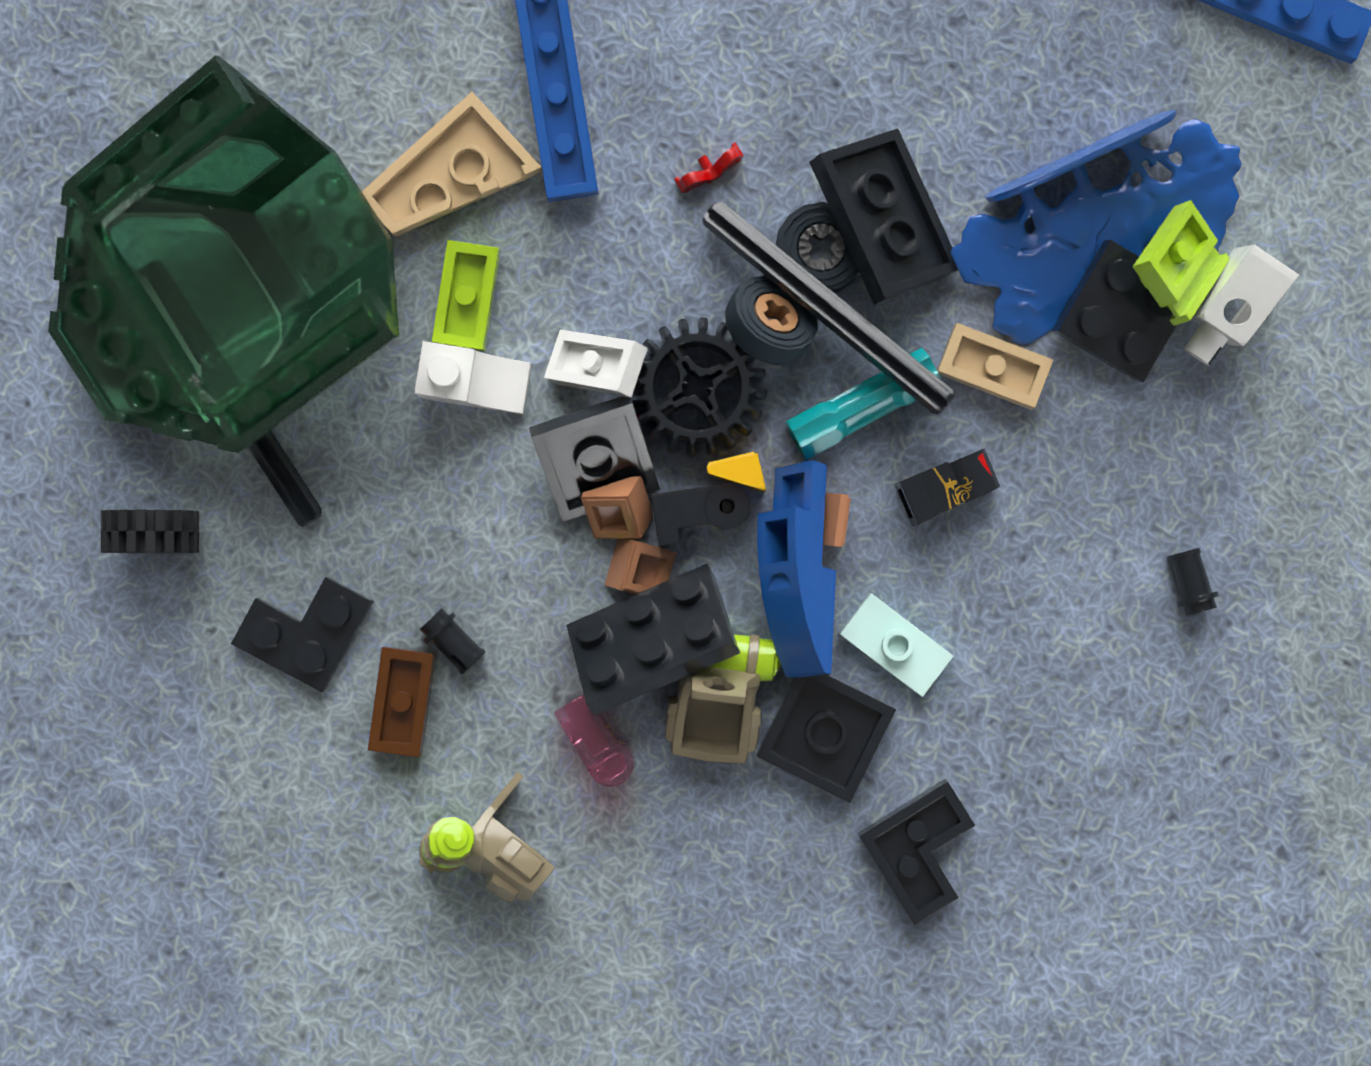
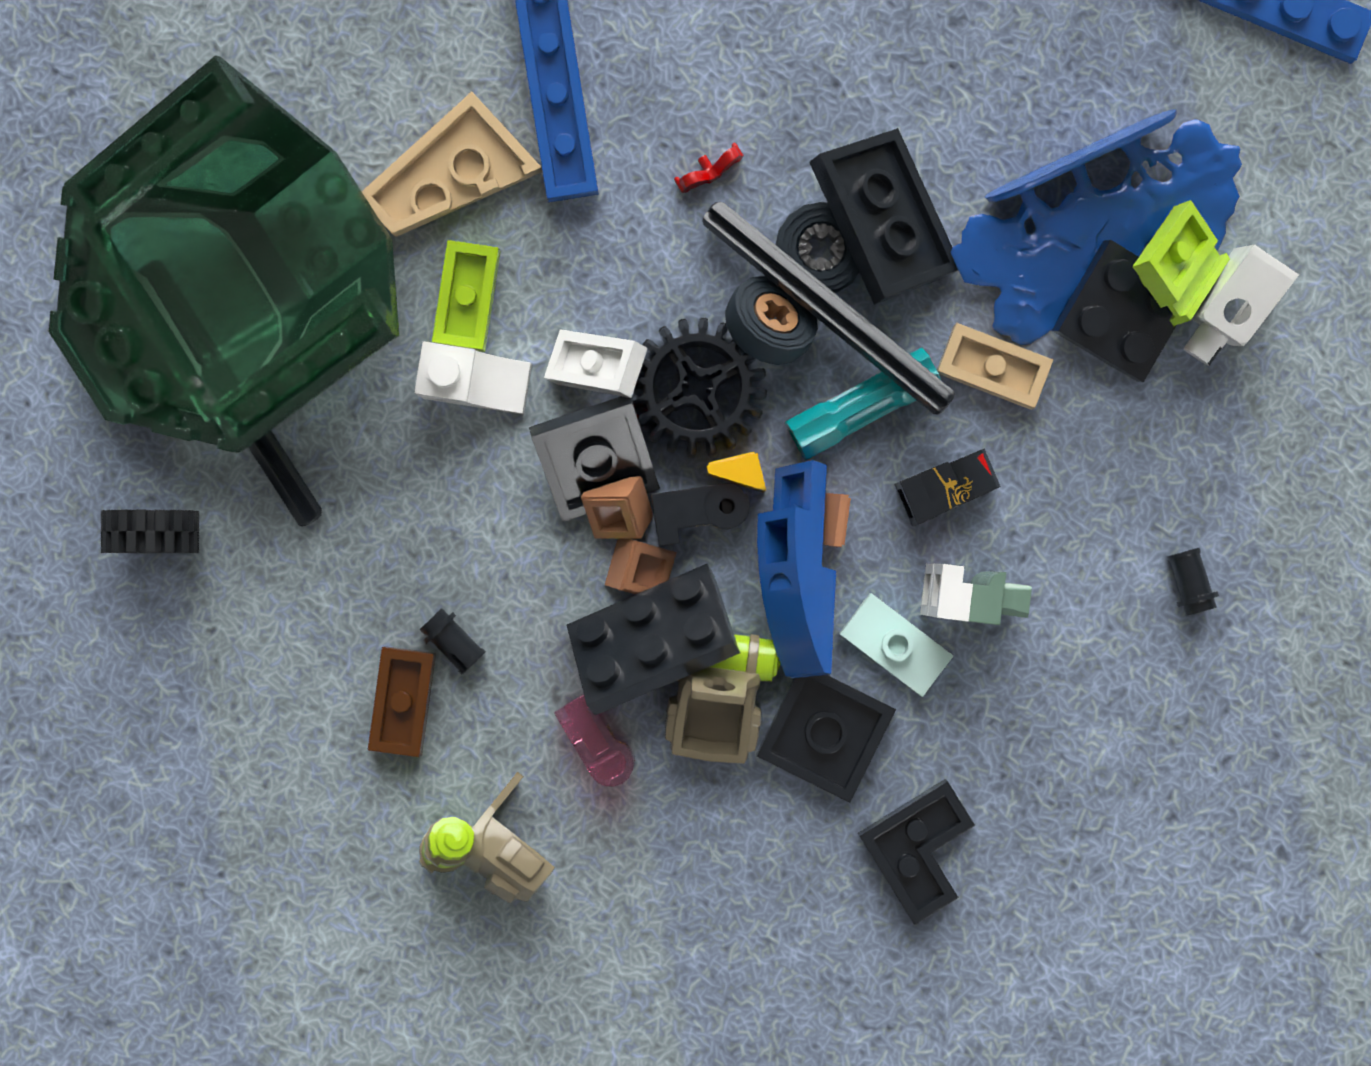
(308, 647): black plate -> none
(978, 602): none -> hips

